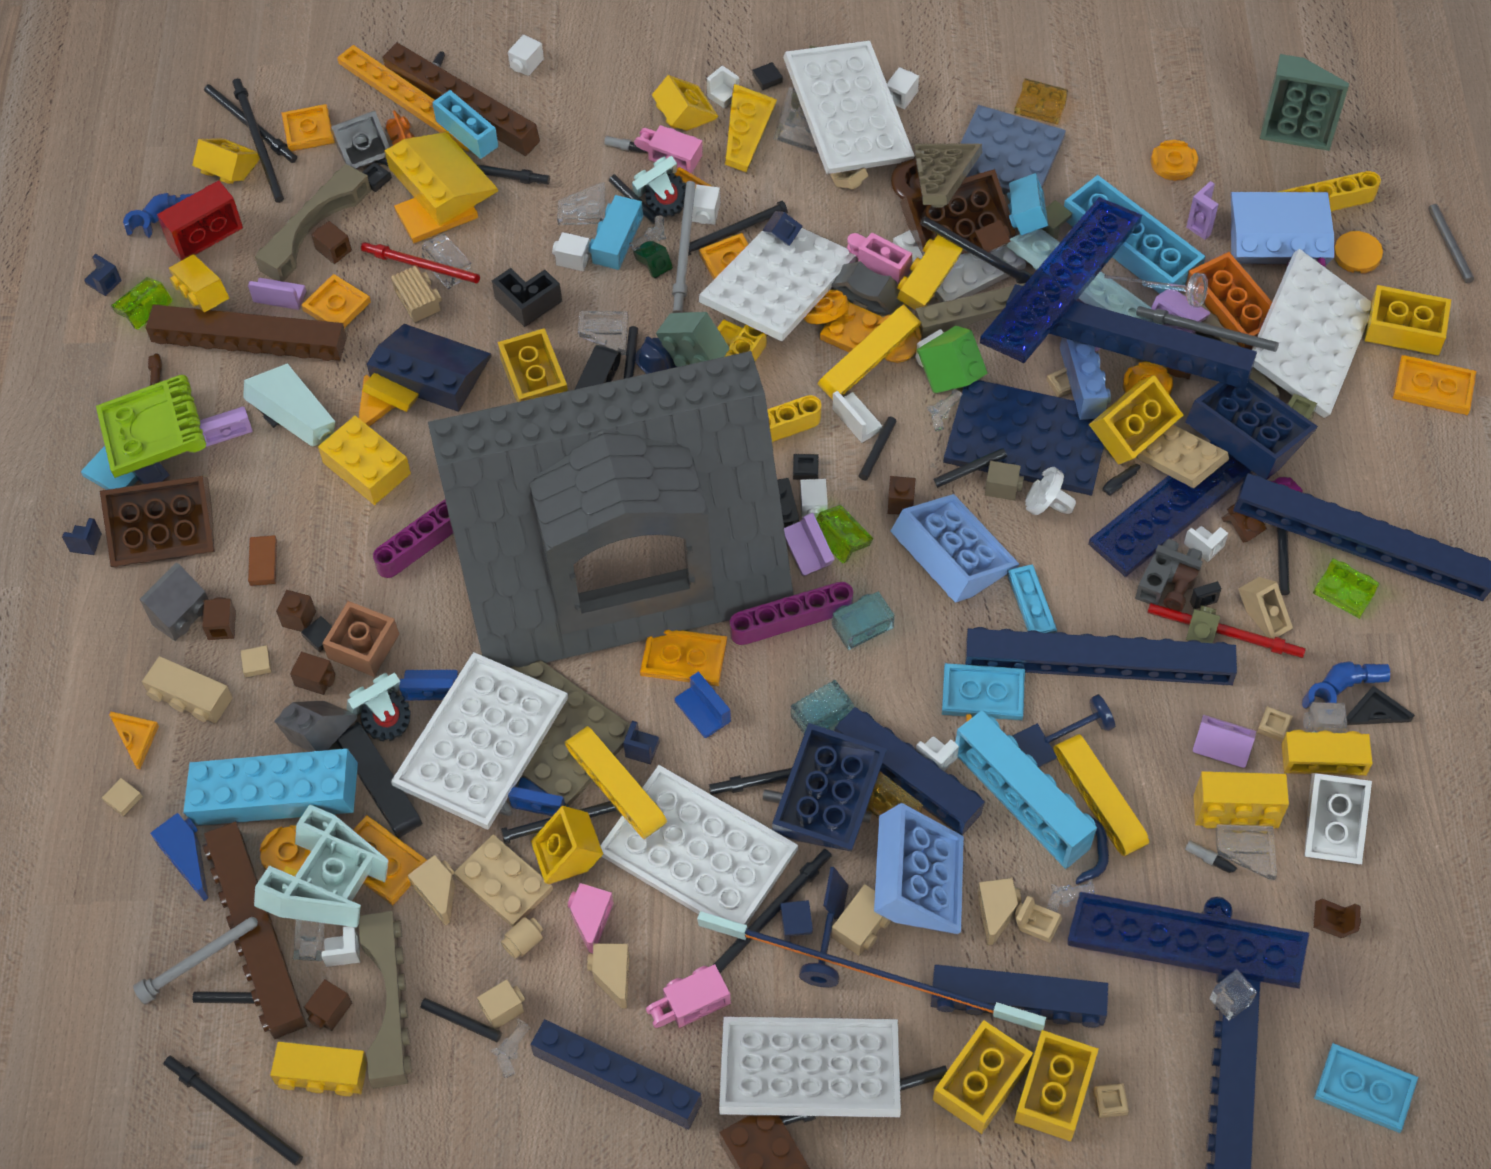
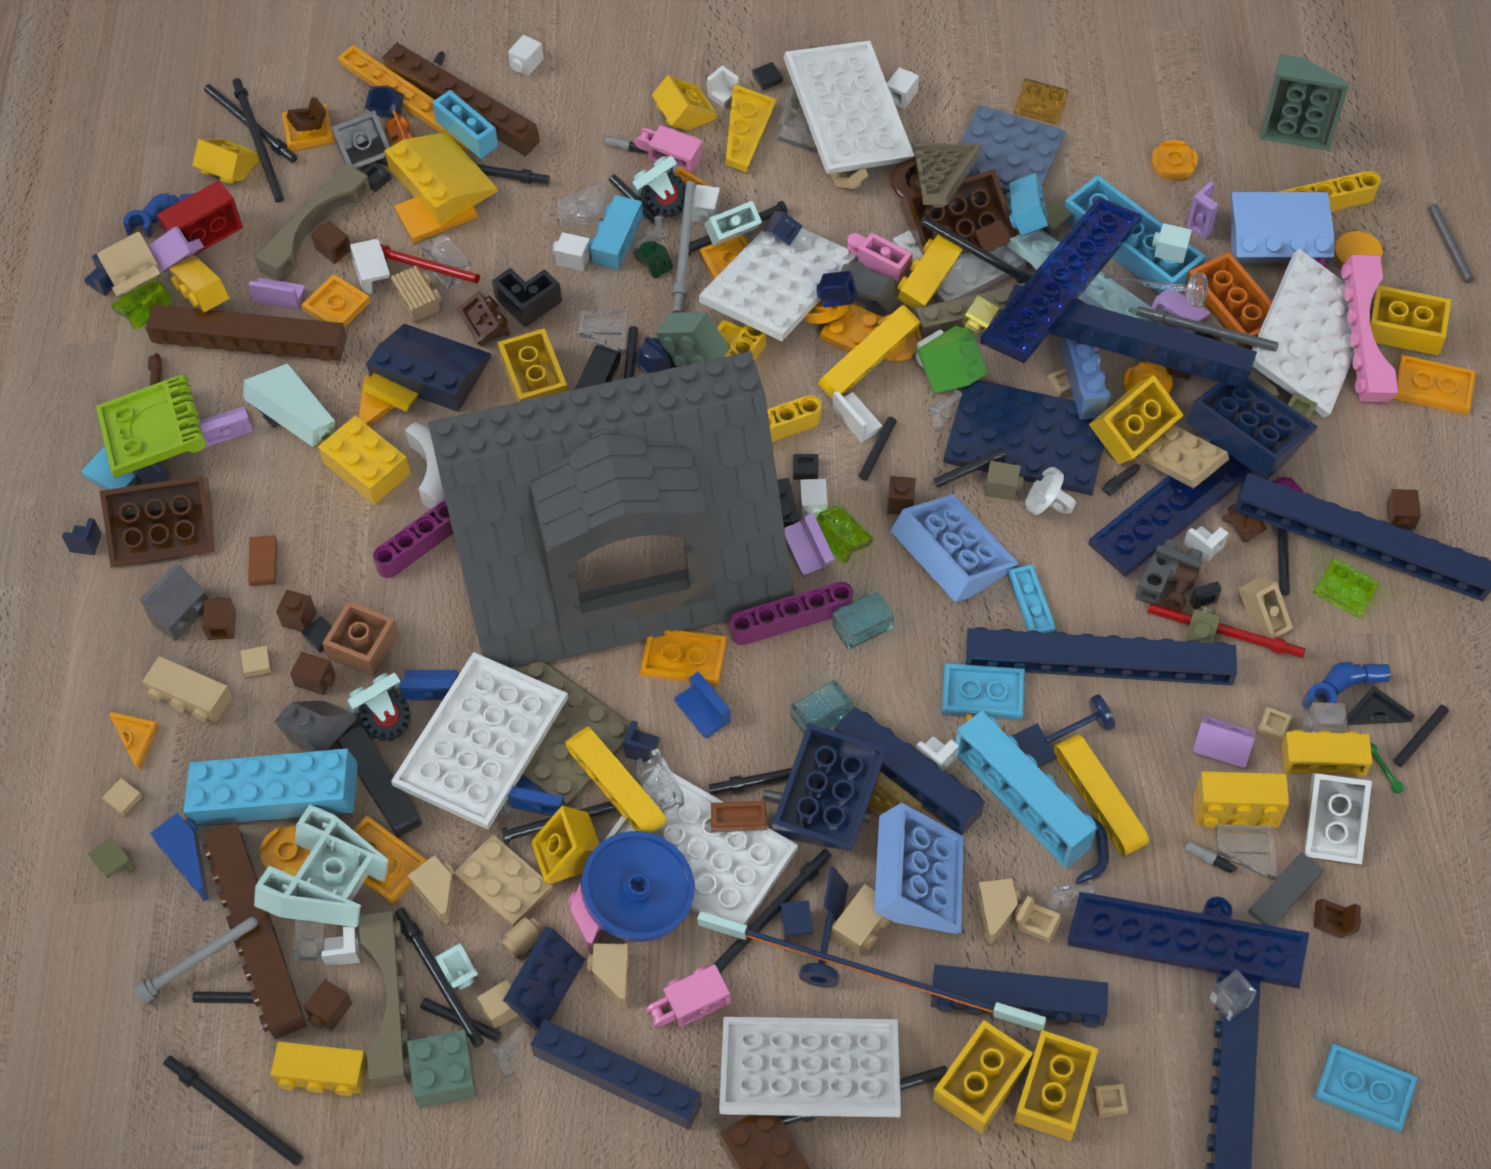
(110, 858): none -> olive panel
(129, 264): none -> tan bracket
(173, 248): none -> lavender panel
(308, 118): none -> reddish brown bracket
(369, 263): none -> white panel
(384, 101): none -> dark blue panel
(414, 935): none -> black bar
(431, 487): none -> white brick
(441, 1068): none -> sand green brick
(457, 967): none -> light aqua bracket
(483, 318): none -> reddish brown bracket
(544, 979): none -> dark blue plate
(637, 886): none -> blue dish
(660, 782): none -> clear hinge
(733, 223): none -> light aqua brick
(738, 816): none -> dark orange tile
(836, 289): none -> clear blue brick
(979, 315): none -> light yellow slope
(1172, 243): none -> light aqua brick
(1286, 890): none -> dark grey tile
(1375, 376): none -> bright pink arch
(1396, 786): none -> green hinge
(1403, 508): none -> reddish brown brick
(1421, 736): none -> black bar

